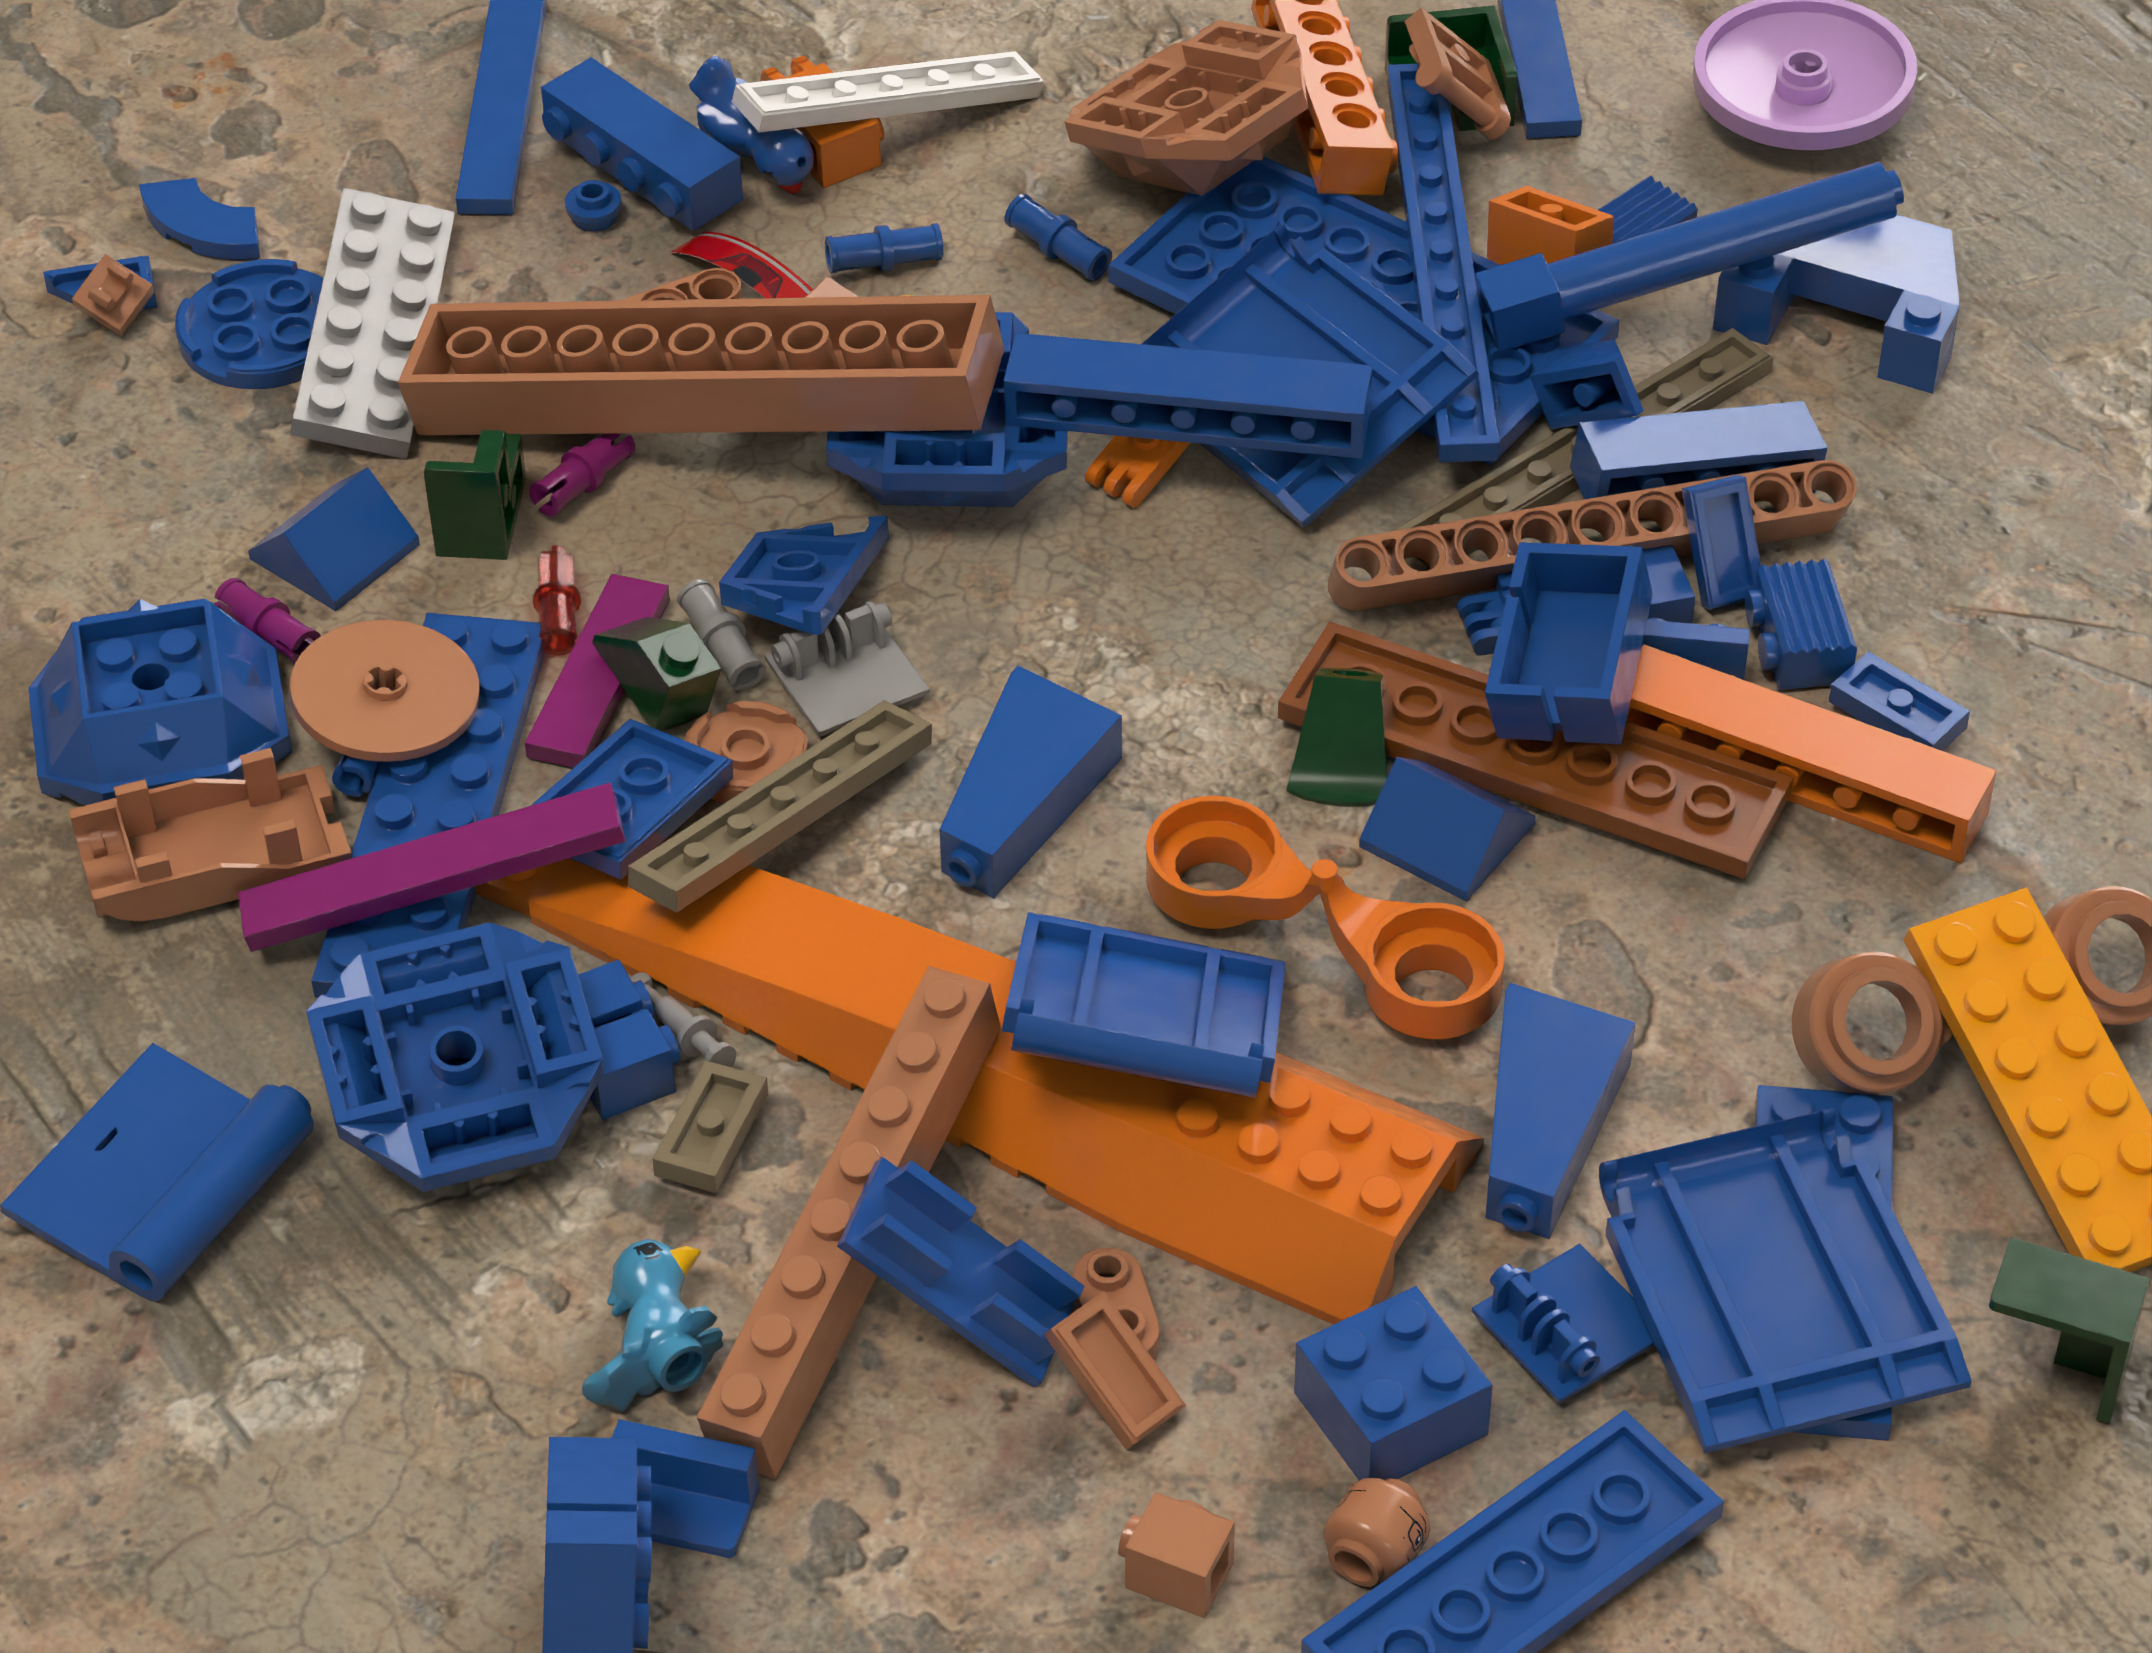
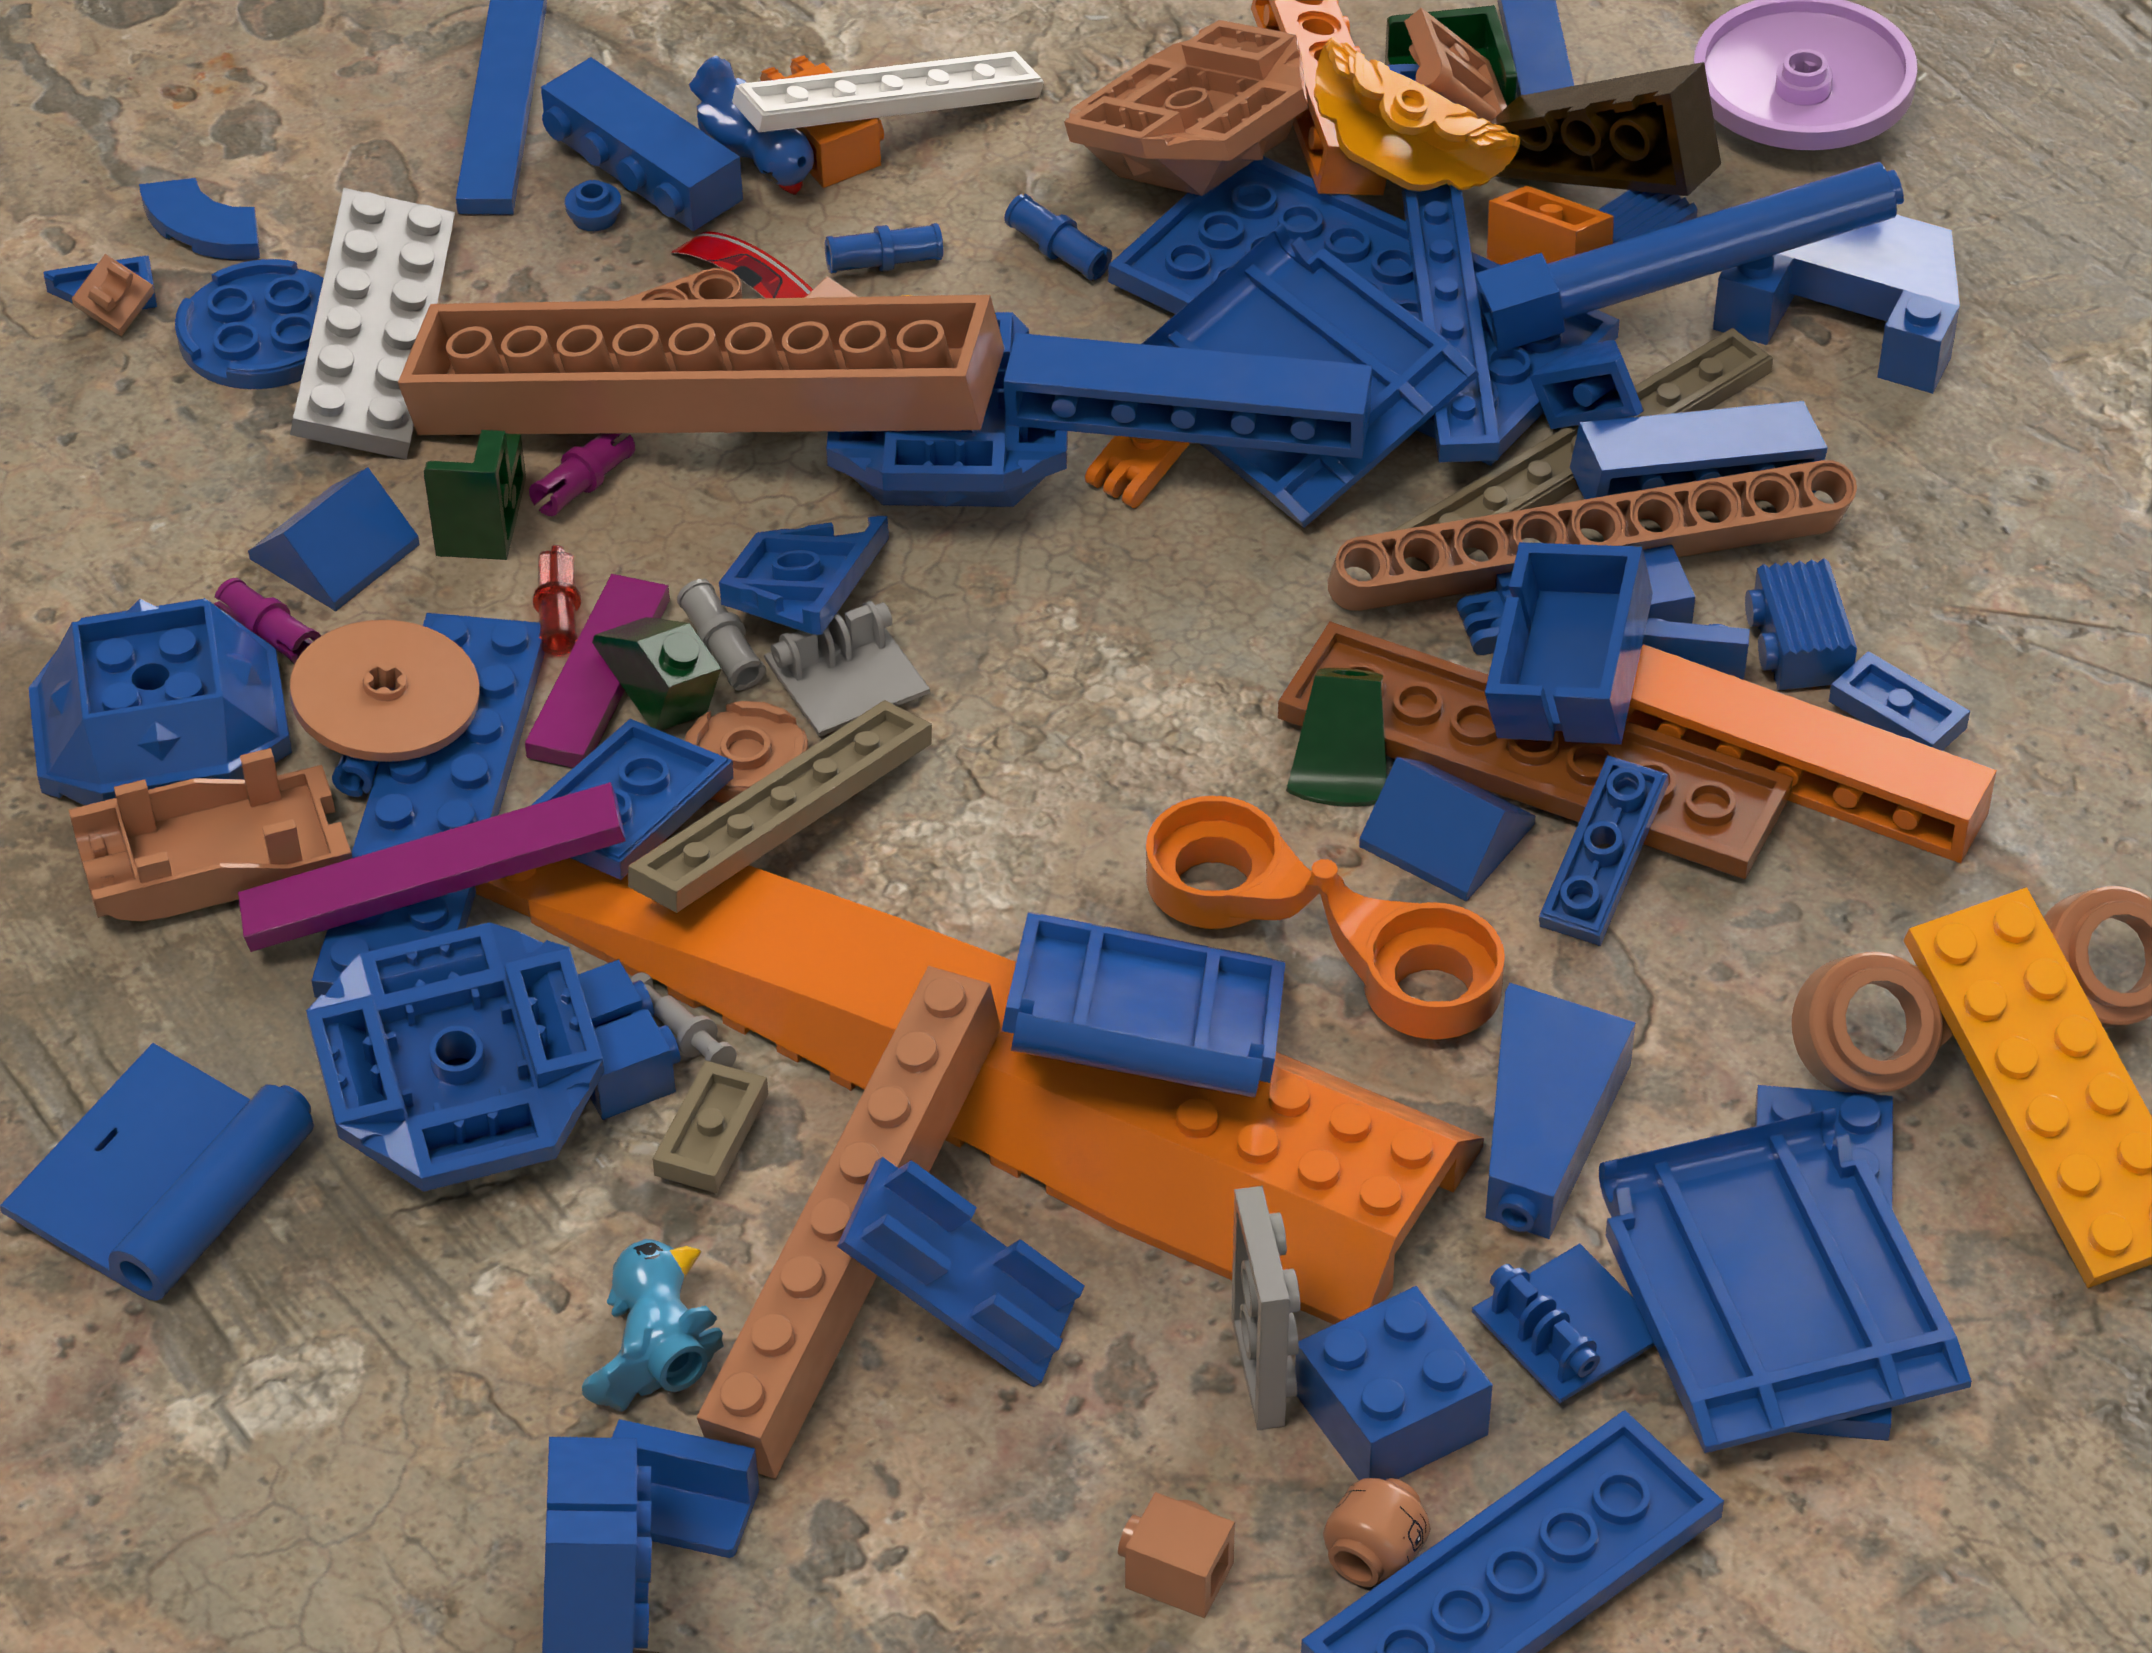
(1025, 779): blue slope -> none
(1114, 1370): nougat tile -> none
(1125, 1290): nougat plate -> none
(1263, 1307): none -> light grey plate
(1406, 127): none -> light orange piece
(1595, 878): none -> blue tile
(1618, 133): none -> dark brown wedge
(1722, 539): blue tile -> none
(2084, 1300): dark green panel -> none

